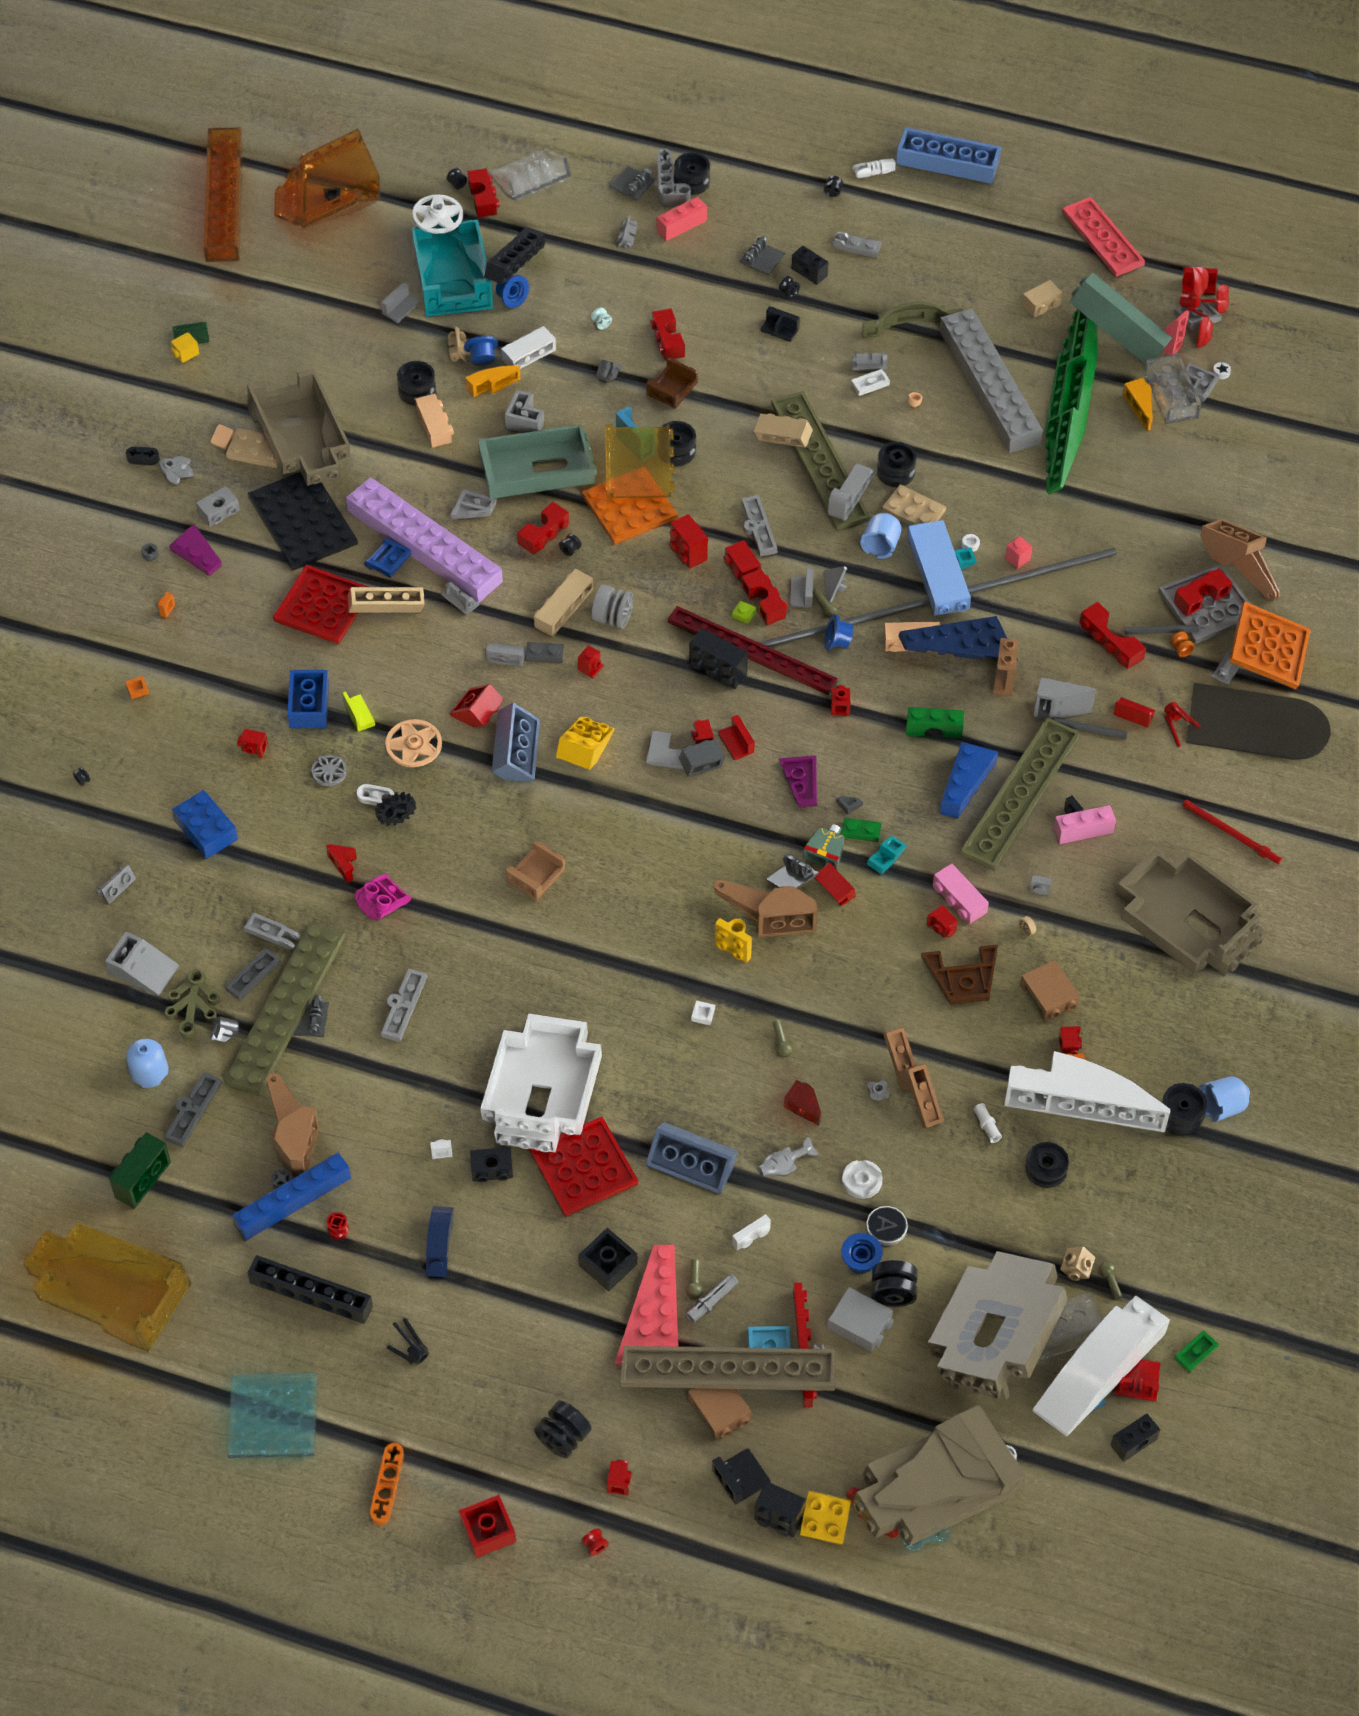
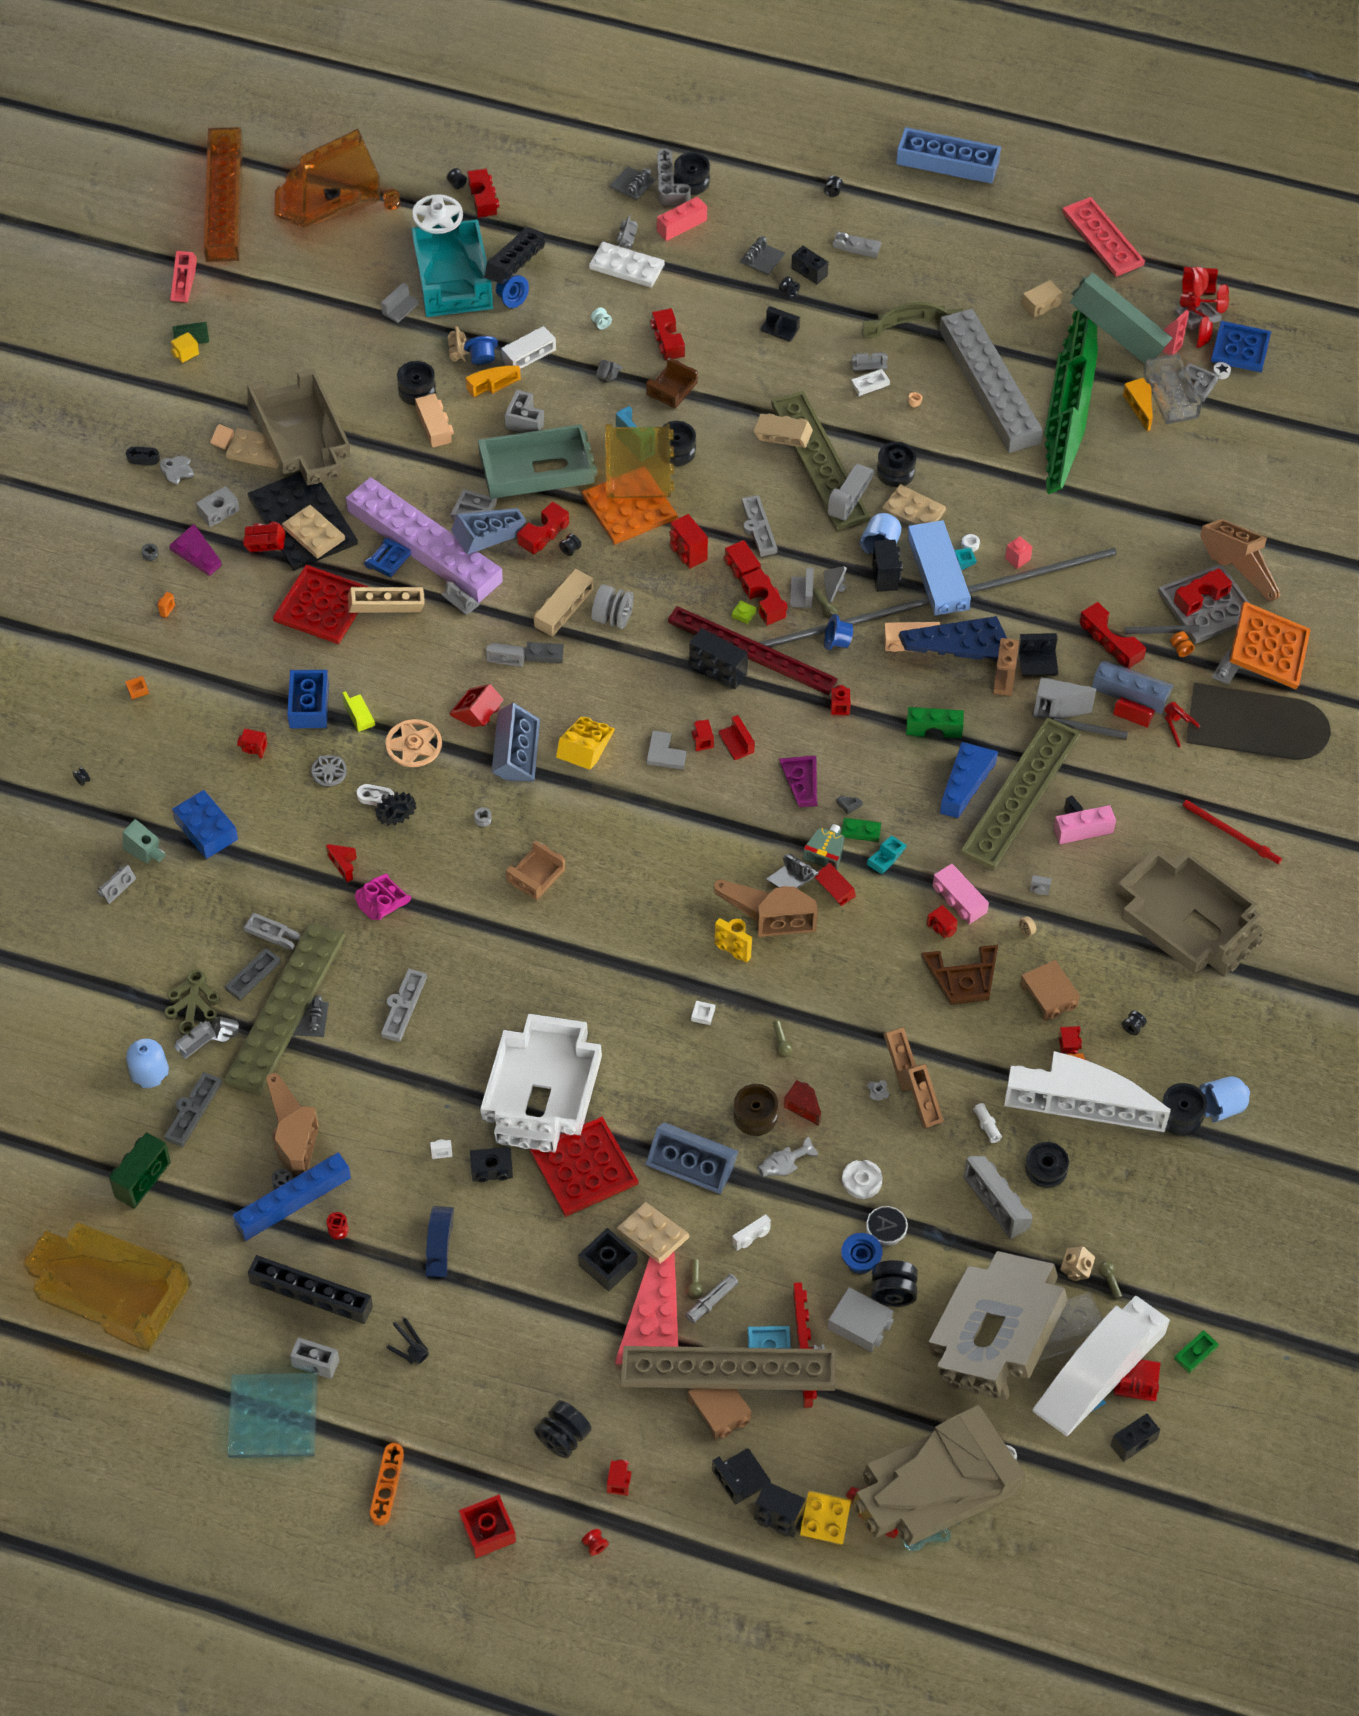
(140, 964): light grey slope -> none
(142, 843): none -> sand green torso
(183, 276): none -> coral slope
(199, 1036): none -> light grey hinge
(264, 537): none -> red brick
(313, 531): none -> tan plate
(314, 1358): none -> light grey brick
(391, 199): none -> clear orange wheel
(480, 813): none -> light grey bush
(486, 528): none -> sand blue wedge
(531, 173): clear slope -> none
(590, 662): red brick -> none
(627, 264): none -> white plate
(653, 1232): none -> tan plate
(701, 757): dark grey brick -> none
(755, 1109): none -> dark brown wheel
(874, 168): white hinge -> none
(886, 565): none -> black brick
(997, 1196): none -> light grey slope
(1038, 654): none -> black bracket
(1132, 685): none -> sand blue slope
(1134, 1023): none -> black wheel
(1241, 346): none -> blue plate

